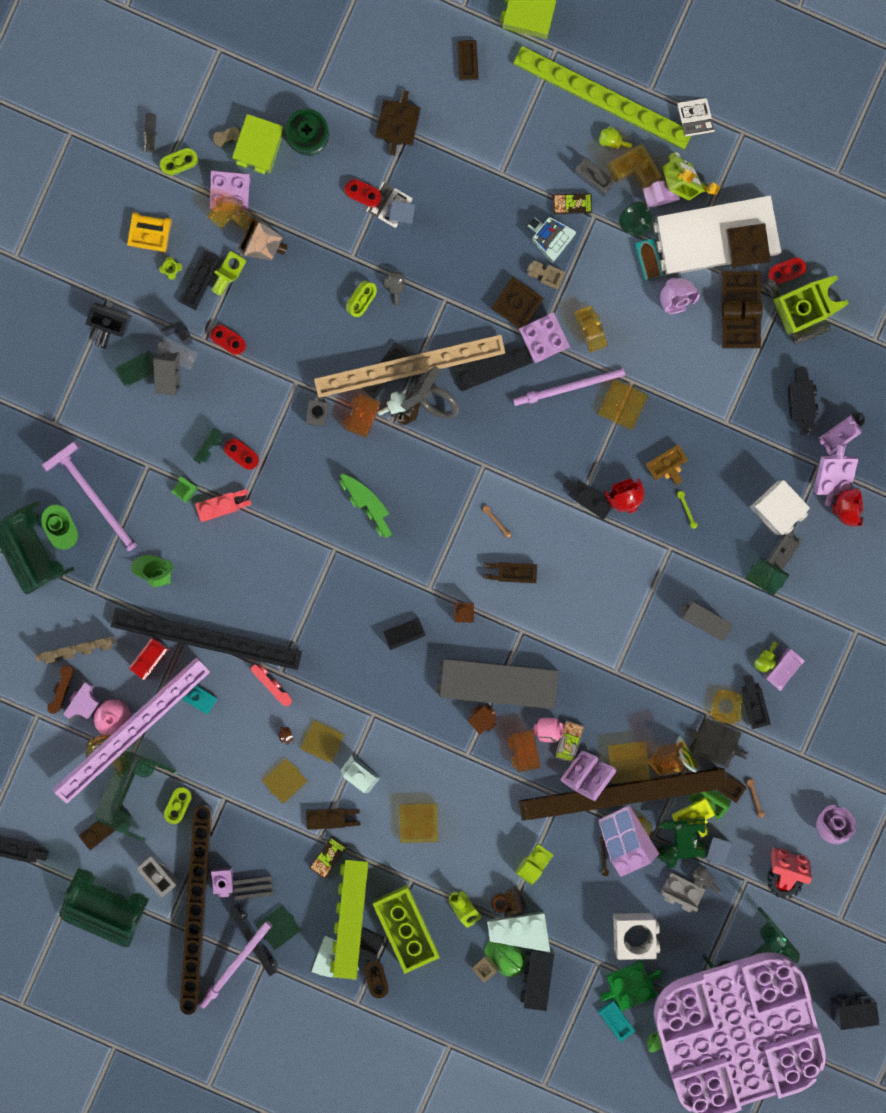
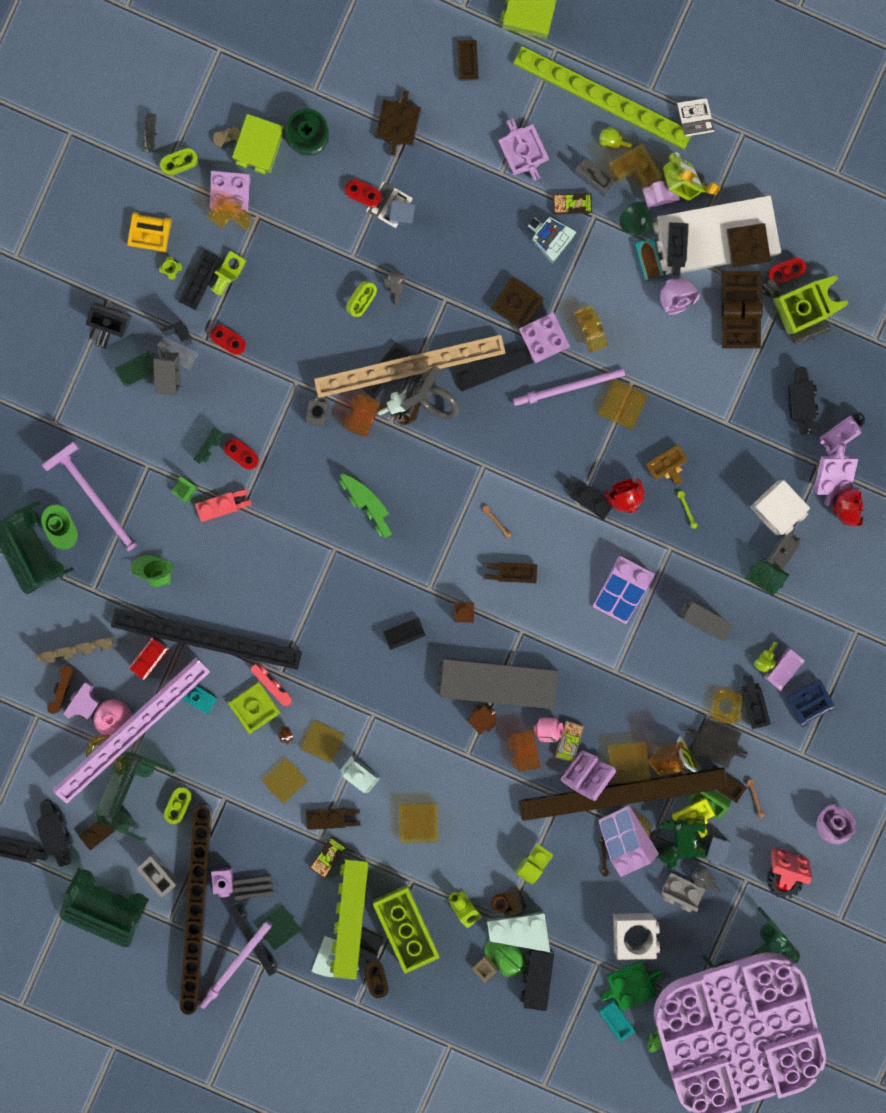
(54, 833): none -> black hinge
(254, 707): none -> lime tile
(261, 241): torso -> none
(523, 150): none -> lavender plate
(551, 277): dark tan plate -> none
(623, 589): none -> slope
(677, 247): none -> black hinge
(808, 697): none -> dark blue plate
(854, 1011): black brick -> none

